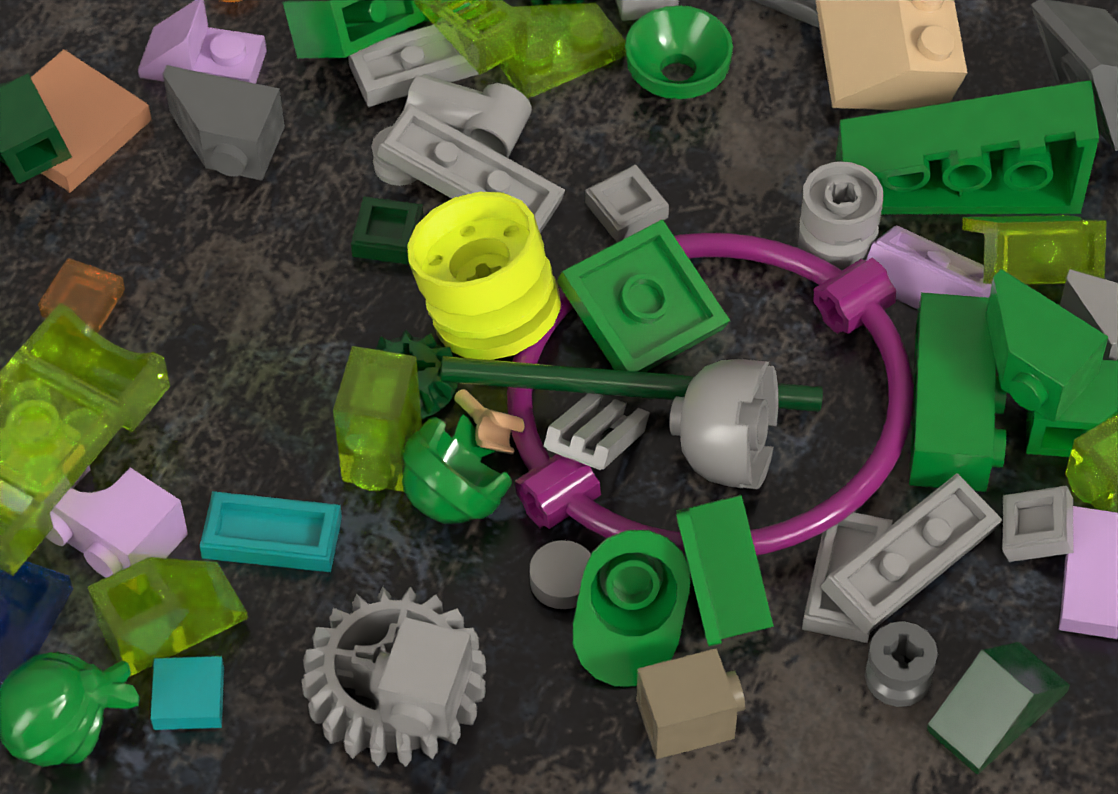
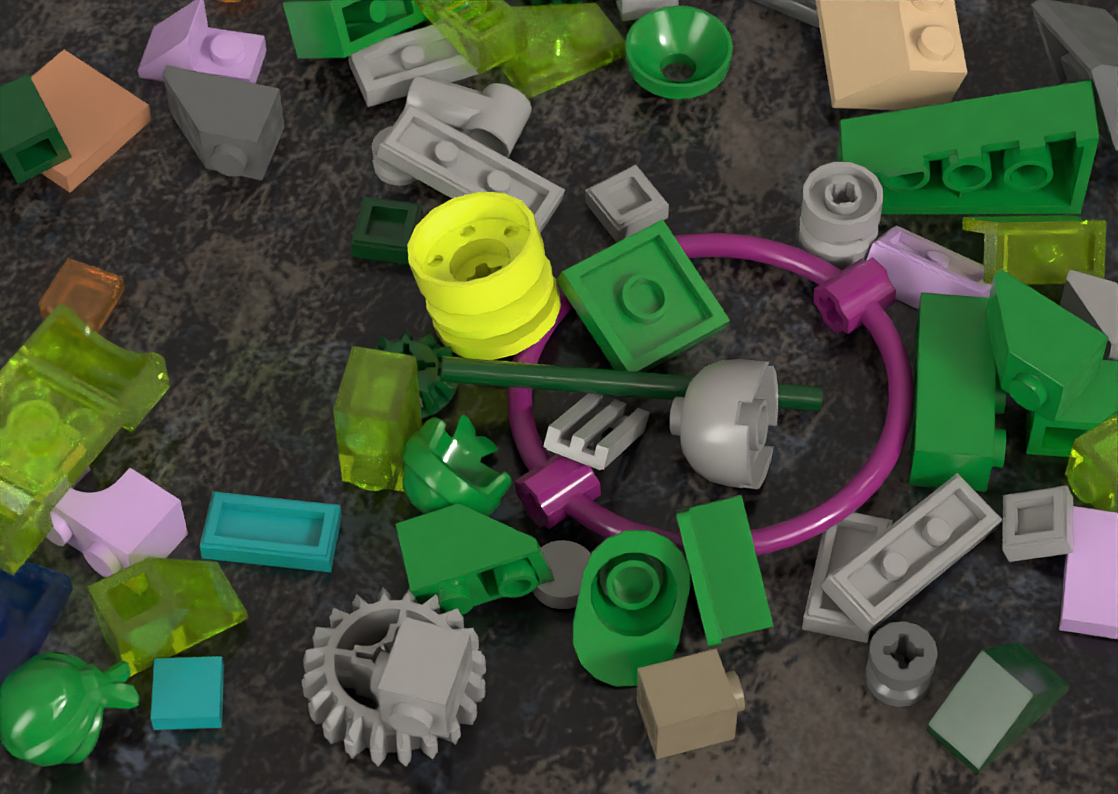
(468, 559): none -> green slope
(492, 426): light nougat hand -> none

